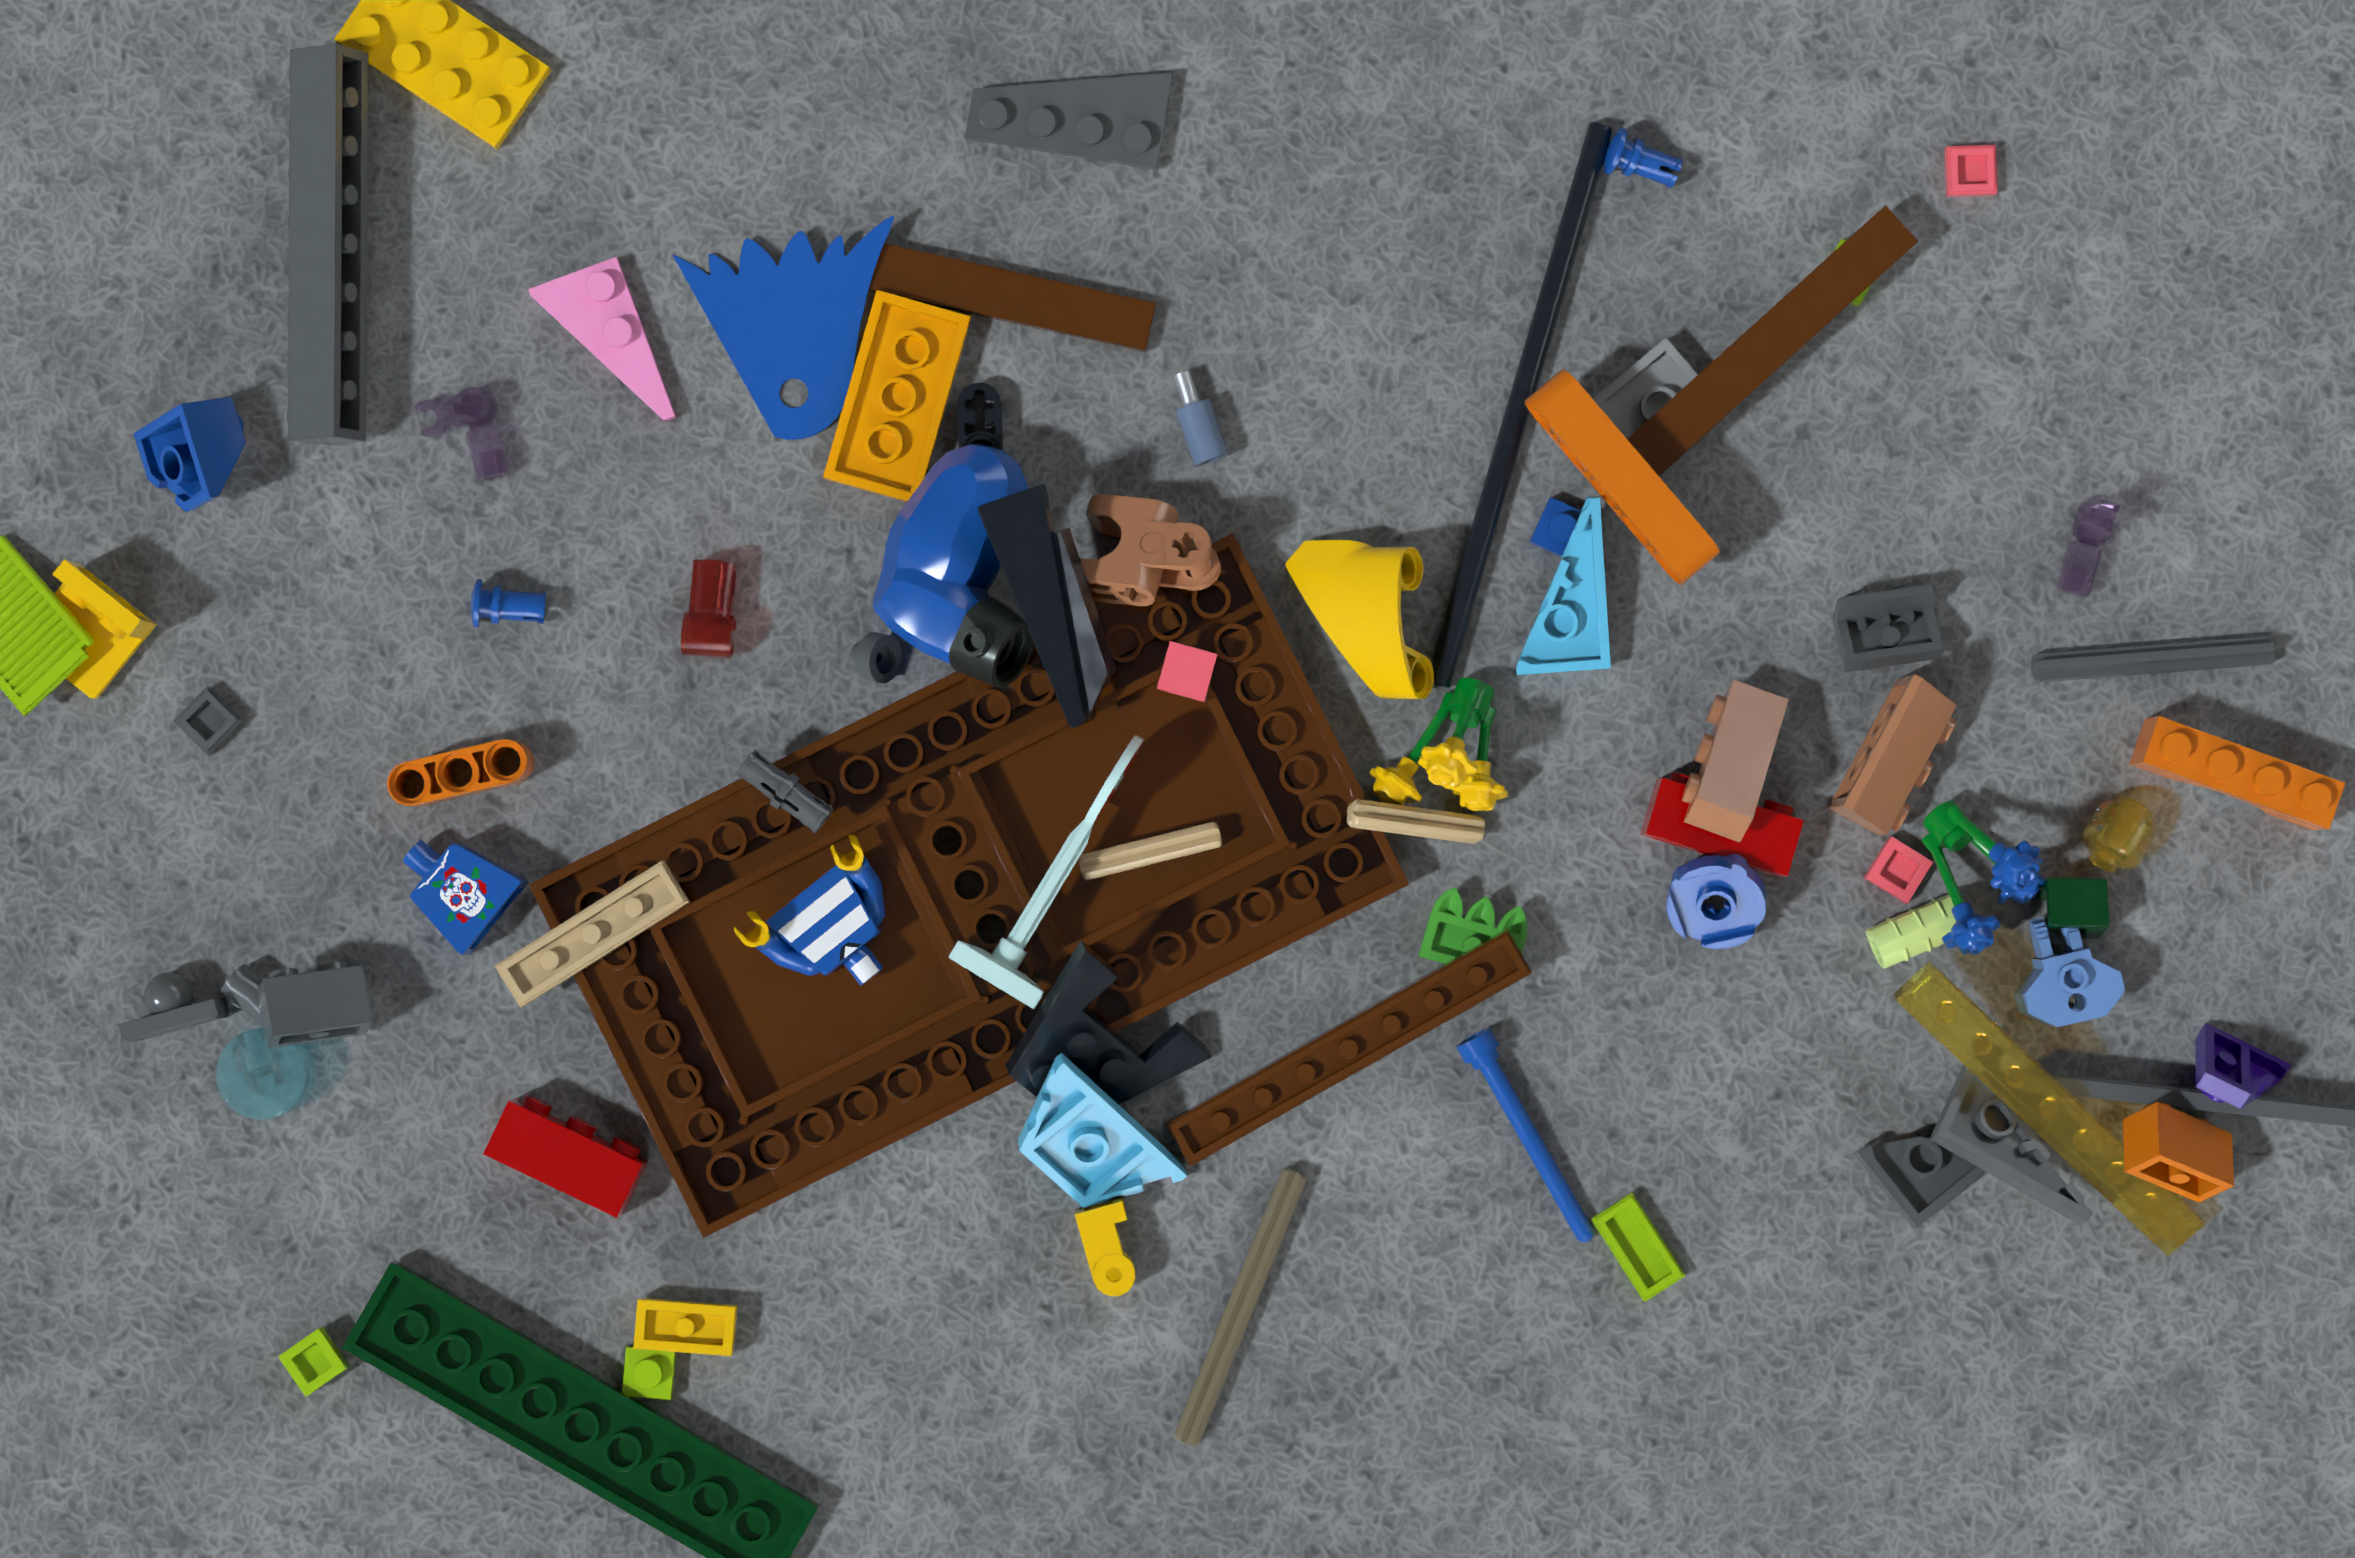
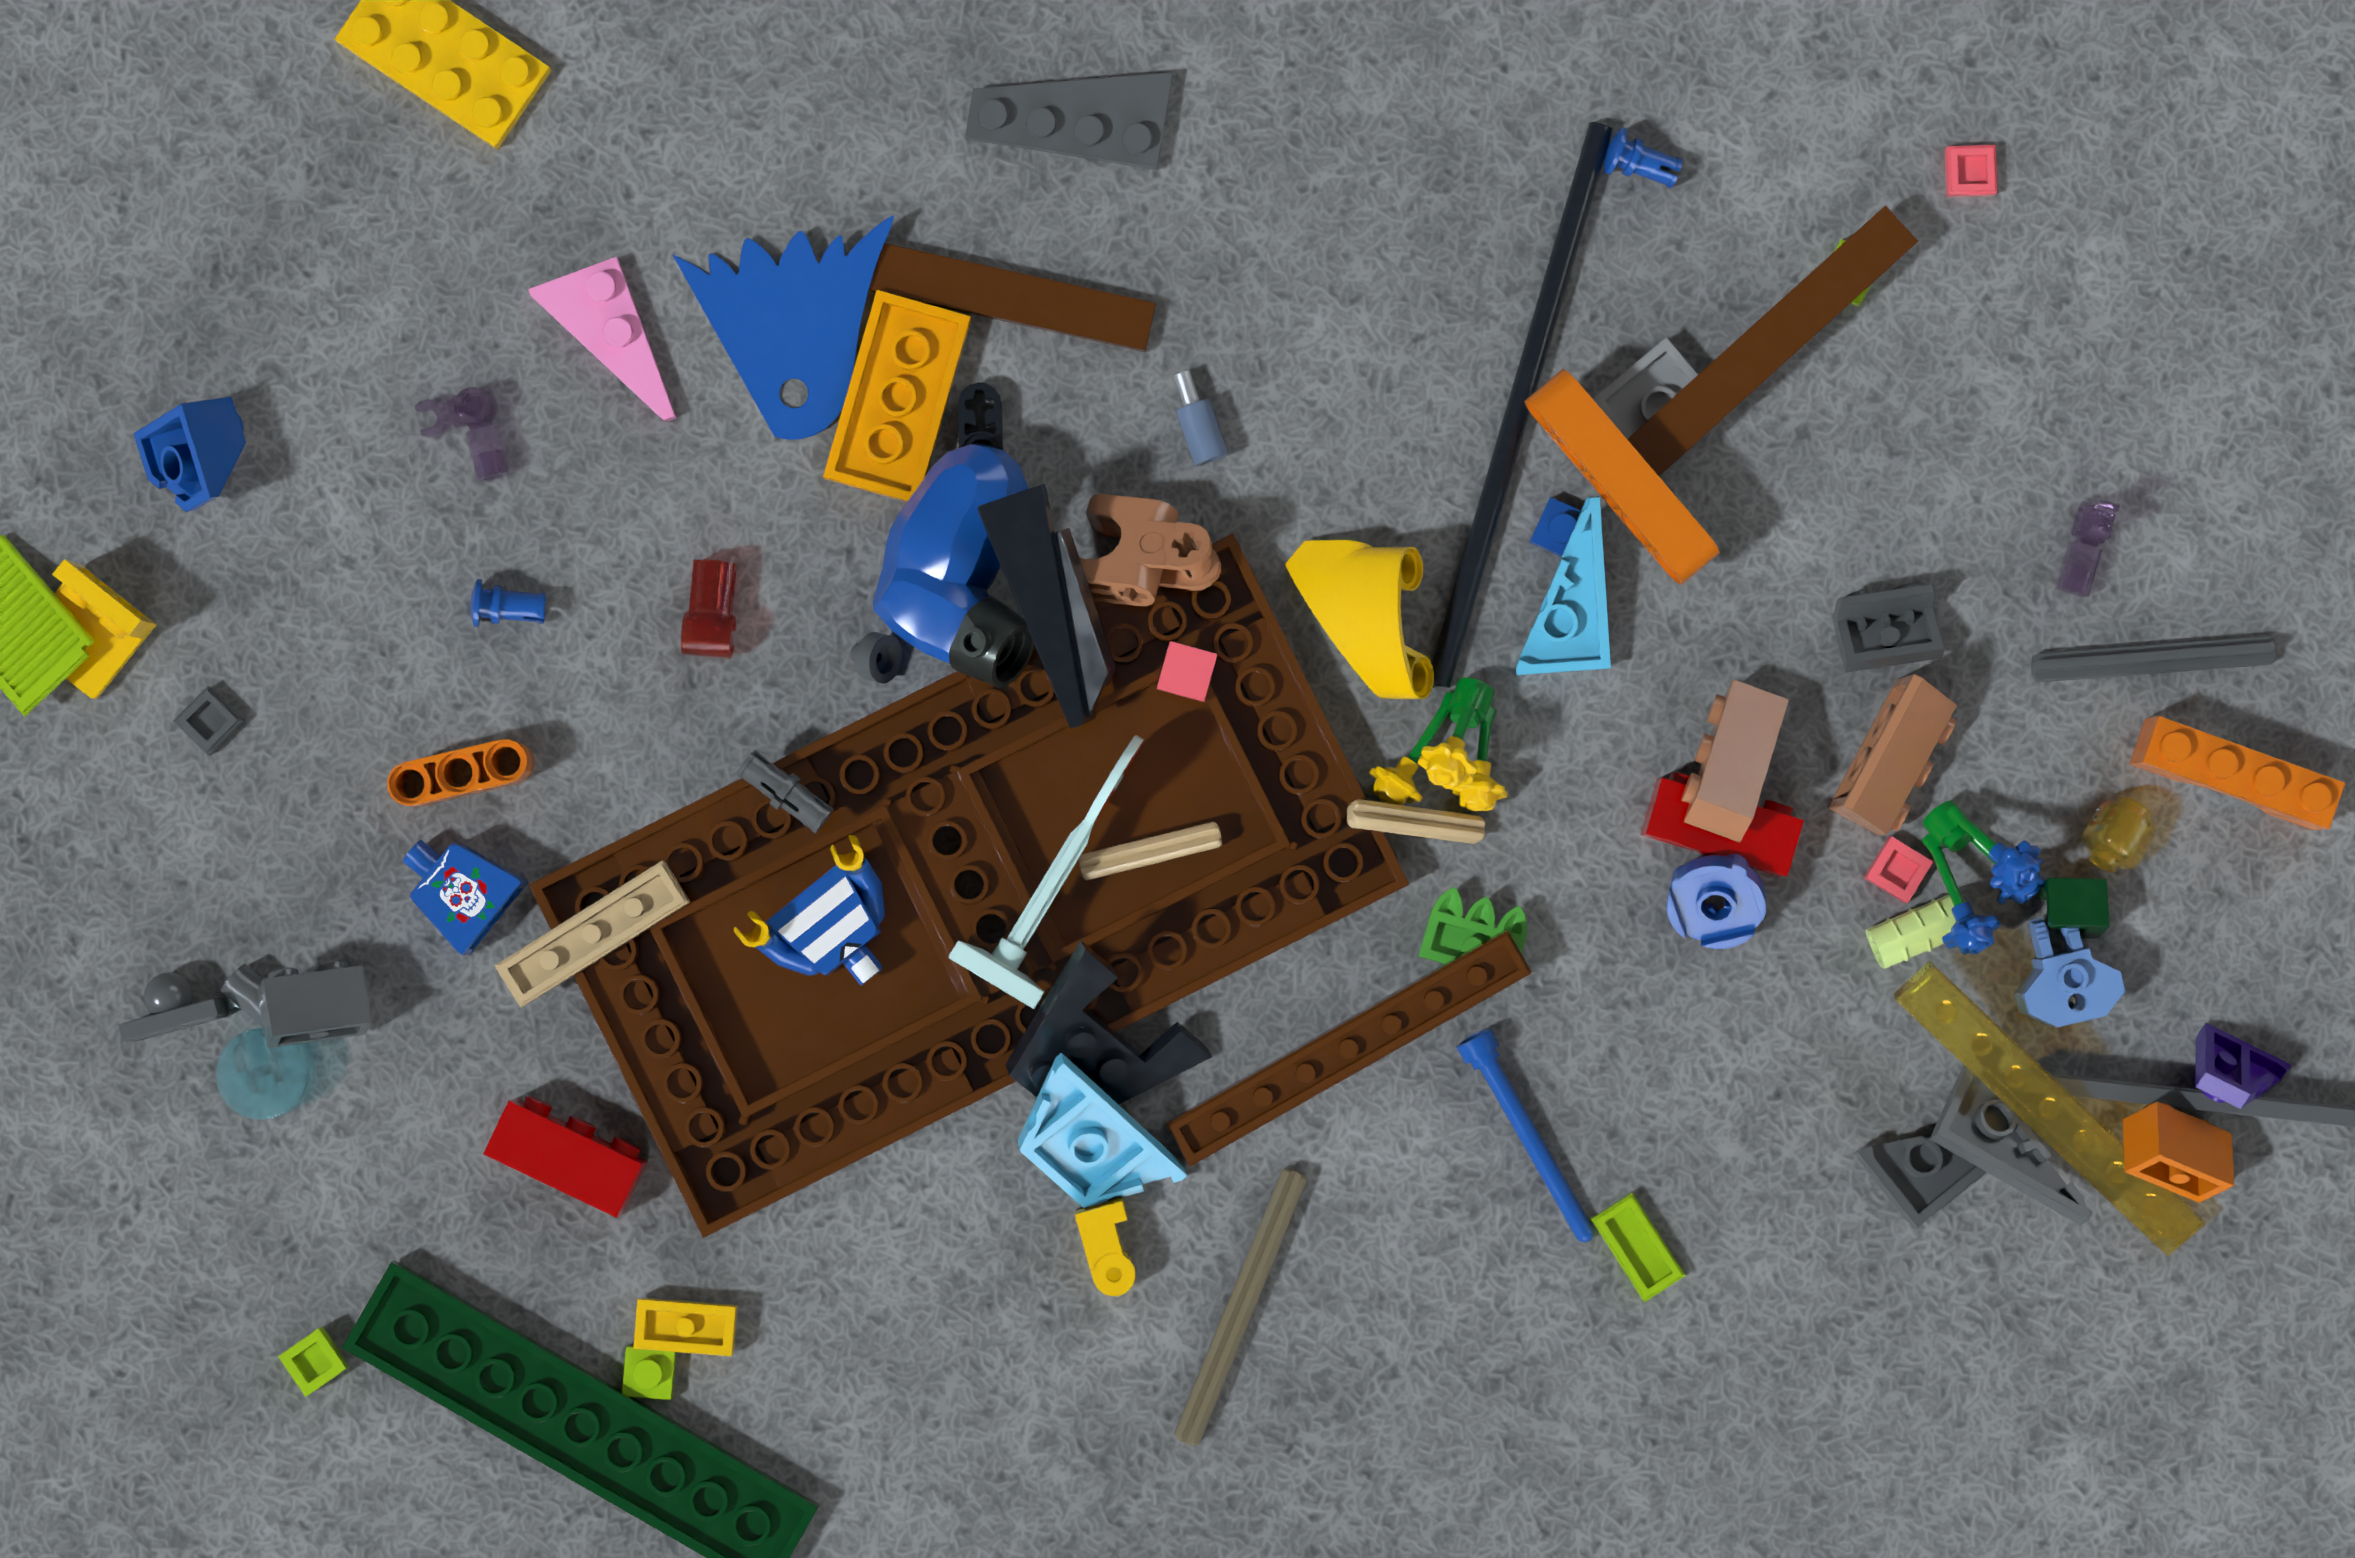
(327, 245): dark grey brick -> none

